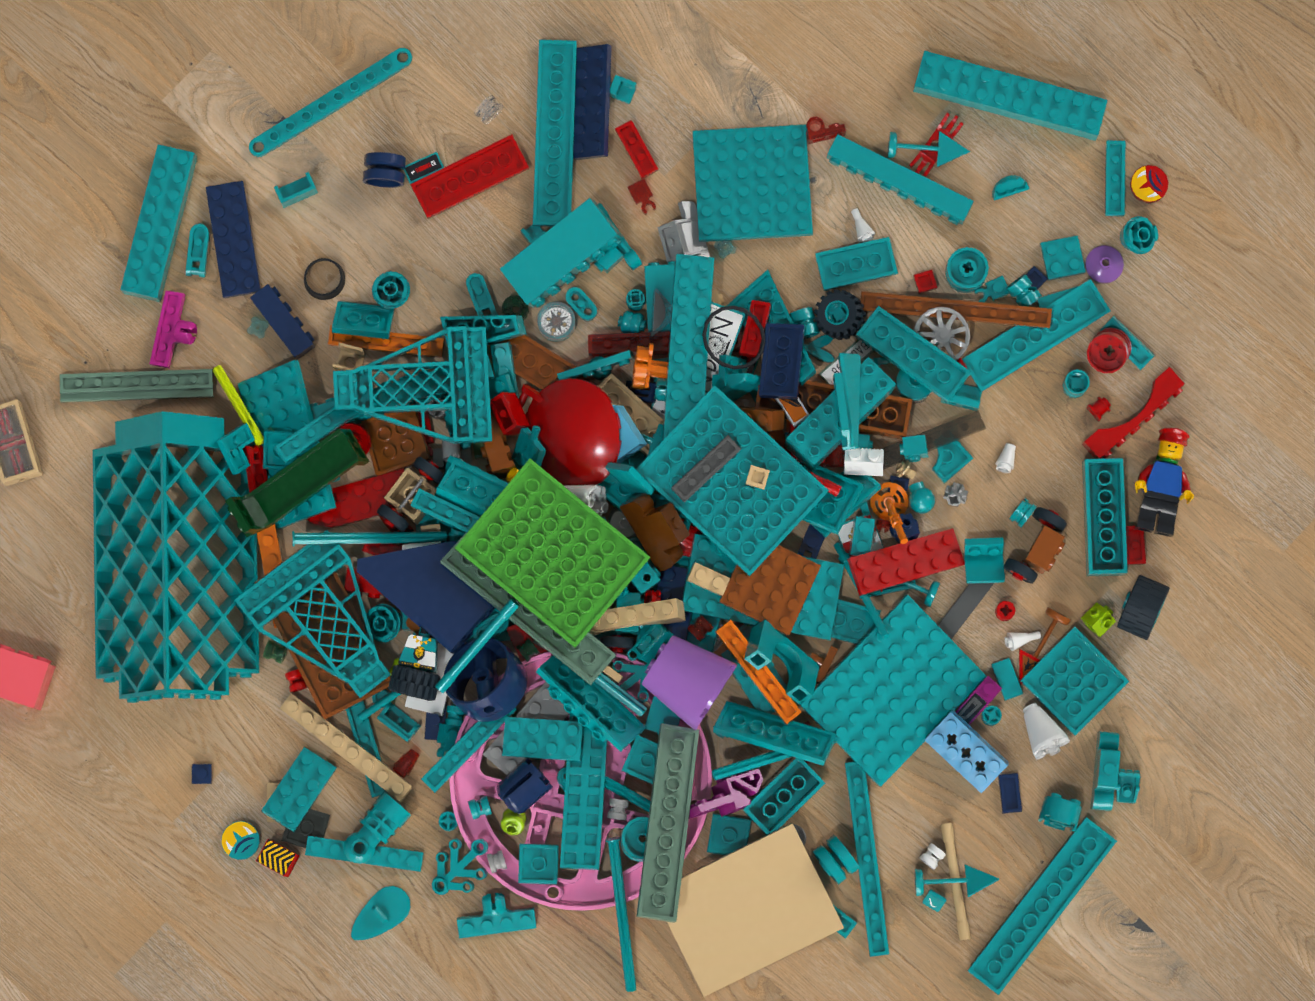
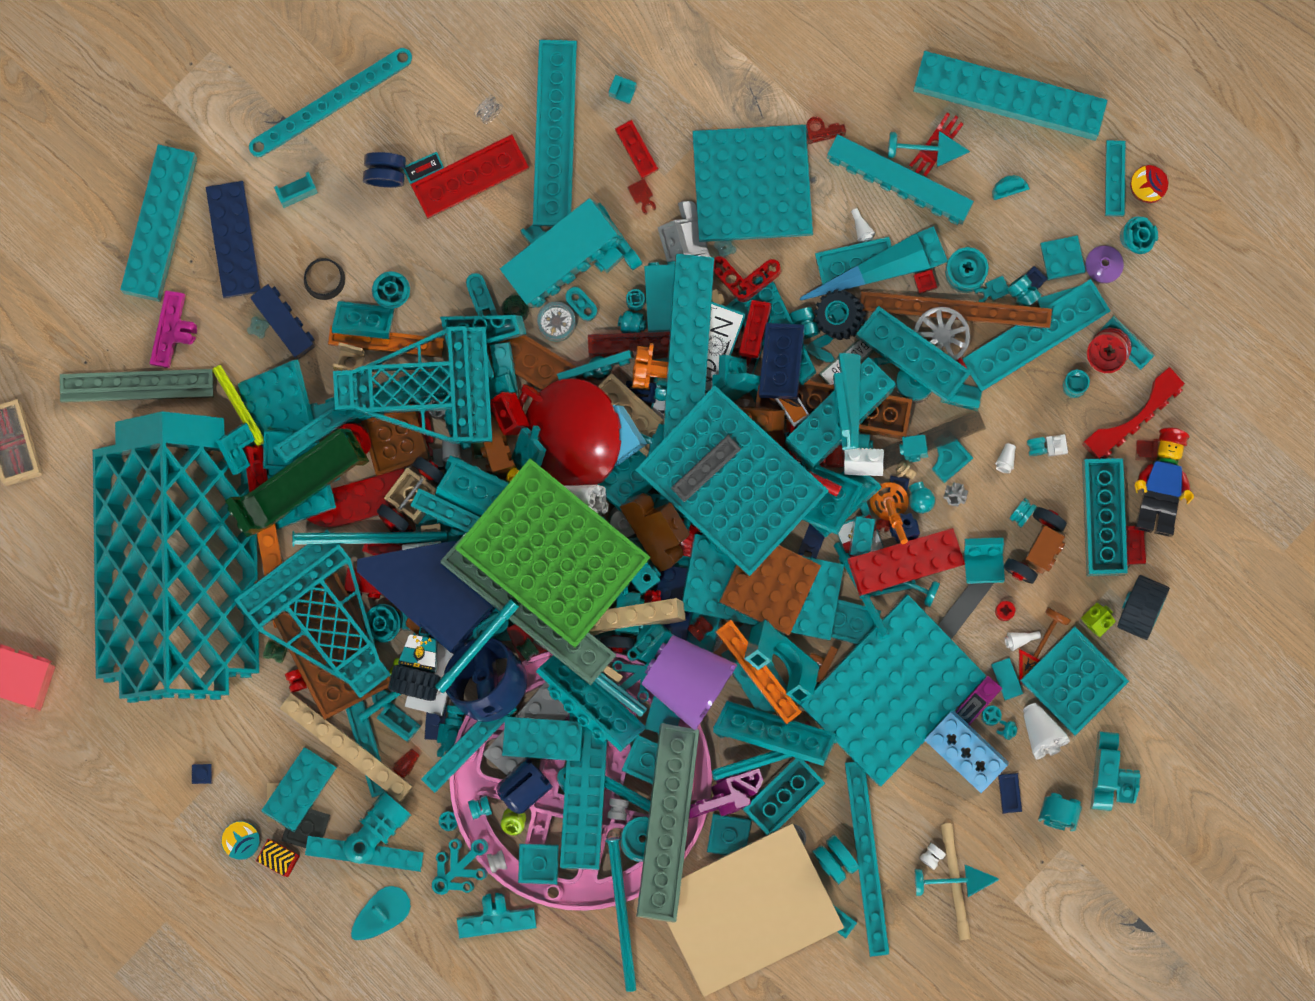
(197, 250): teal plate -> none
(592, 102): dark blue plate -> none
(630, 478): teal tile -> none
(660, 312): tile -> none
(708, 579): tan plate -> none
(710, 352): black piece -> none
(746, 284): none -> red beam
(757, 477): tan plate -> none
(912, 255): none -> teal plate
(934, 900): teal slope -> none
(1010, 729): none -> teal plate
(1037, 446): none -> teal wheel
(1042, 906): teal plate -> none
(1056, 445): none -> white tile
(1099, 408): red brick -> none
(1146, 450): none -> clear red panel

